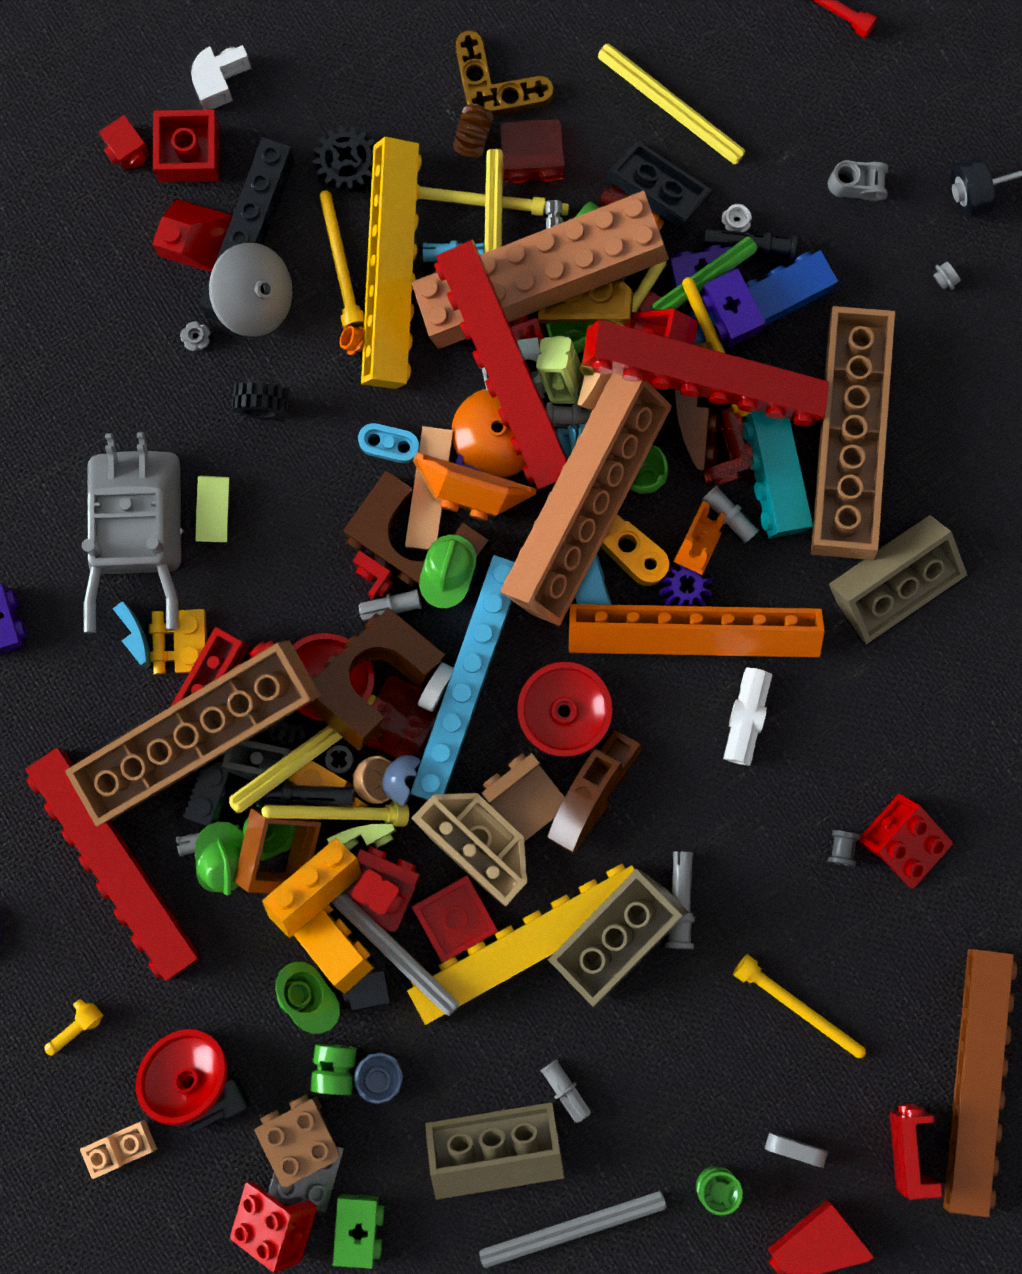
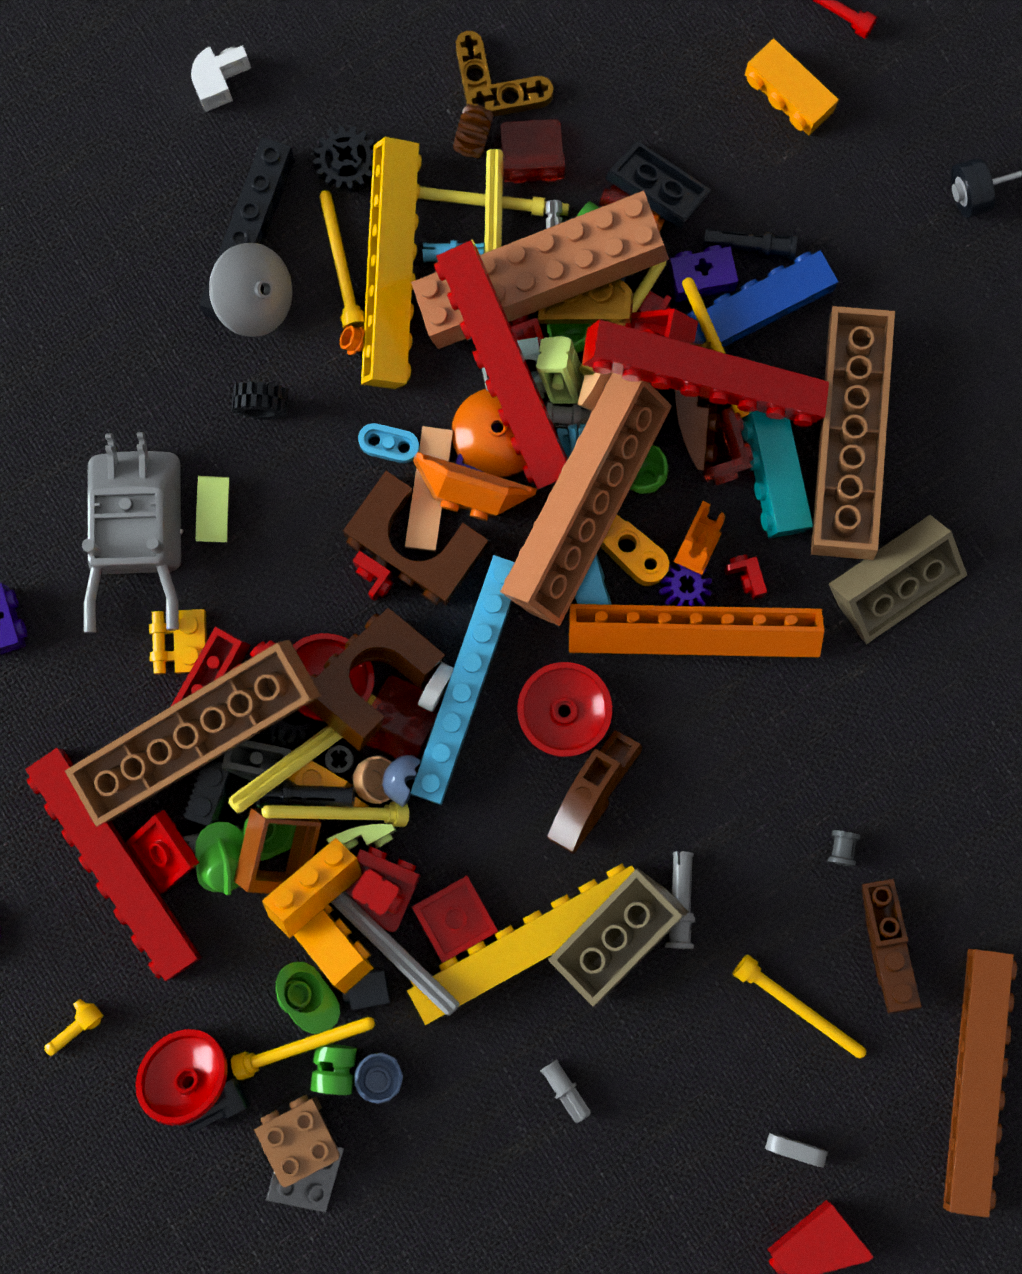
(118, 1149): light nougat slope -> none
(124, 144): red brick -> none
(136, 641): medium azure slope -> none
(162, 852): none -> red plate
(186, 146): red brick -> none
(191, 234): red slope -> none
(203, 336): light grey plate -> none
(245, 1064): none -> yellow piece
(271, 1230): red bracket -> none
(349, 1249): bright green brick -> none
(397, 603): light grey axle -> none
(447, 571): bright green piece -> none
(477, 841): tan wedge -> none
(493, 1151): dark tan slope -> none
(524, 795): medium nougat bracket -> none
(572, 1229): light grey axle -> none
(671, 103): light yellow axle -> none
(713, 270): bright green axle -> none
(719, 1190): bright green wheel -> none
(732, 291): dark purple brick -> none
(733, 516): light grey pin -> none
(742, 213): white plate -> none
(747, 716): white piece -> none
(752, 580): none -> red bracket
(790, 87): none -> light orange brick
(866, 180): light grey piece -> none
(889, 946): none -> reddish brown slope
(905, 1153): red panel -> none
(906, 840): red bracket -> none
(946, 276): light grey plate -> none

